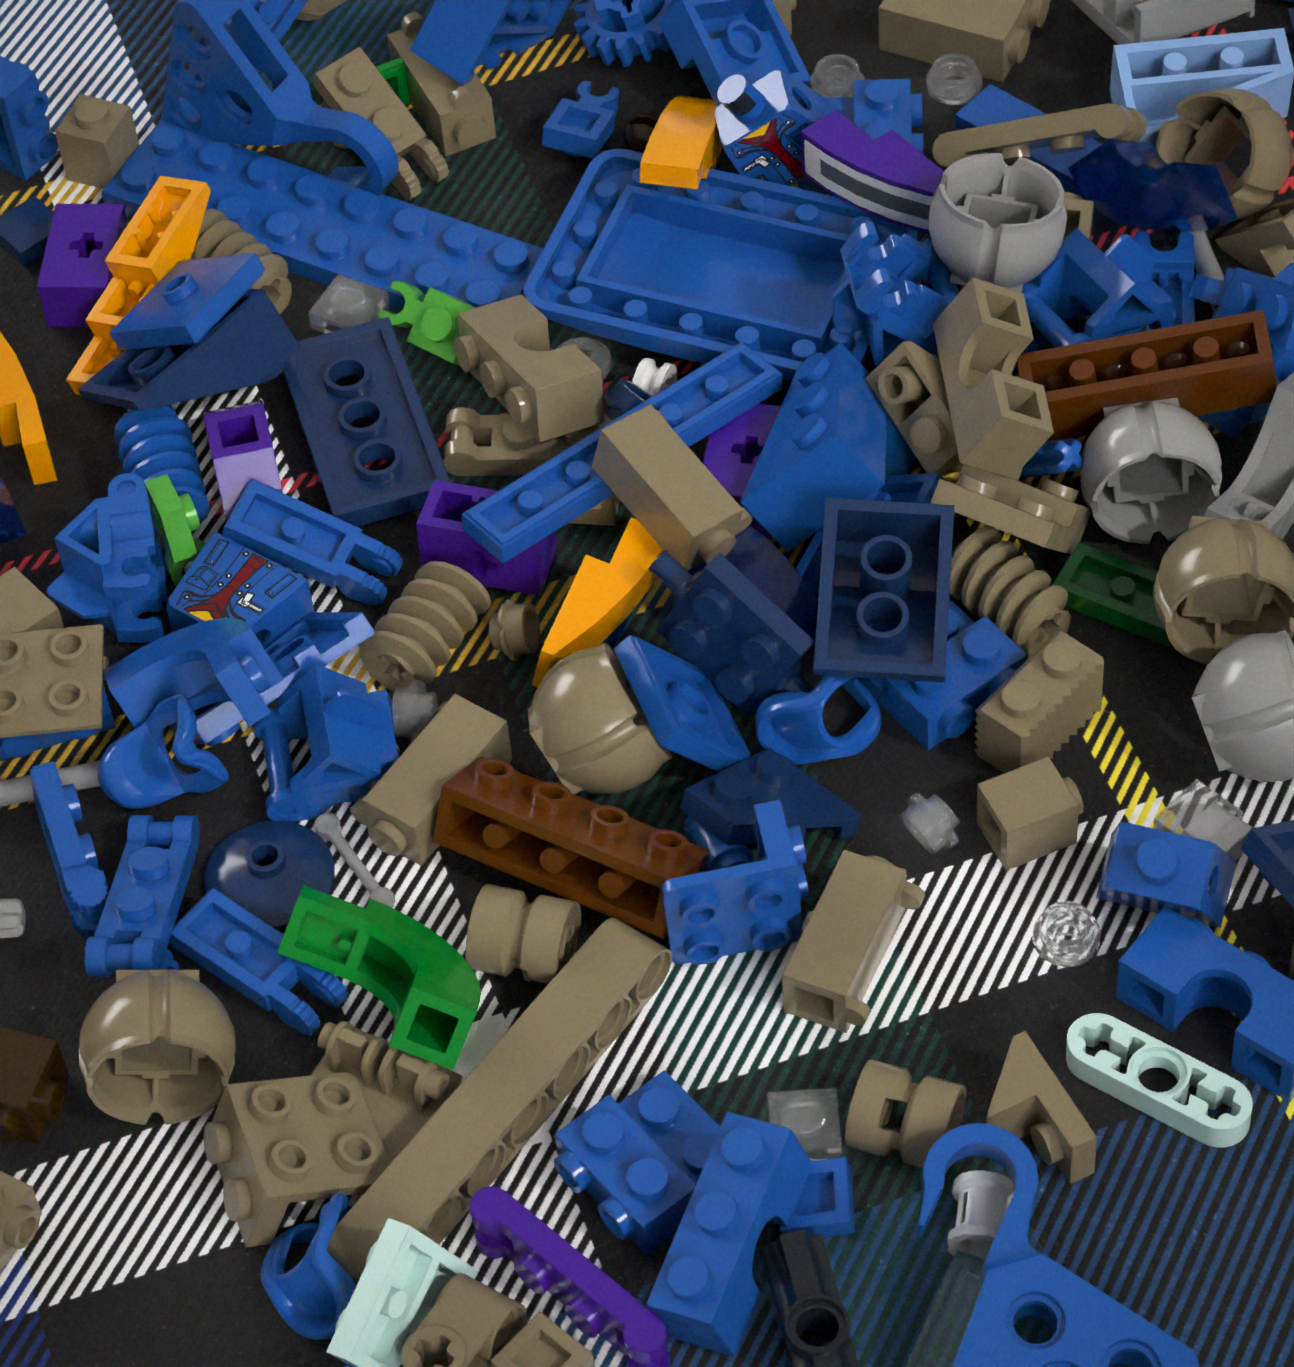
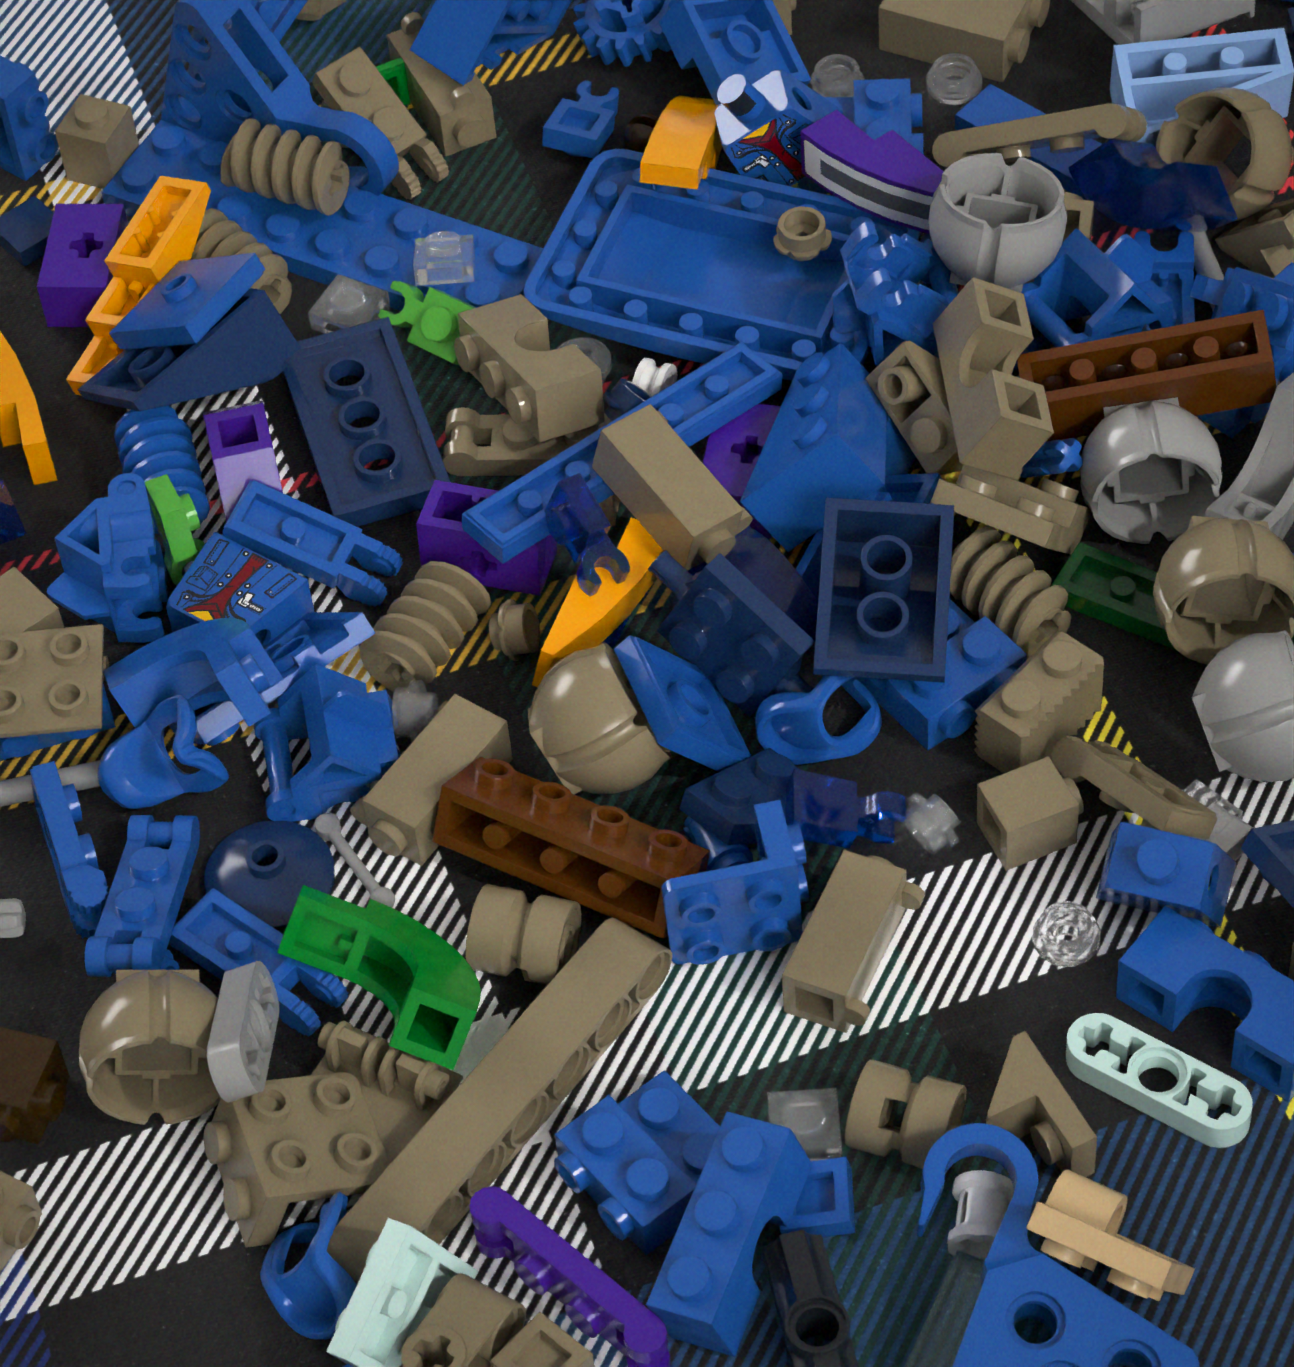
(243, 1032): none -> light grey beam
(286, 167): none -> dark tan piece
(444, 259): none -> clear plate
(582, 527): none -> clear blue plate
(802, 234): none -> dark tan plate
(834, 814): none -> clear blue plate
(1082, 1229): none -> tan plate
(1132, 787): none -> dark tan hinge

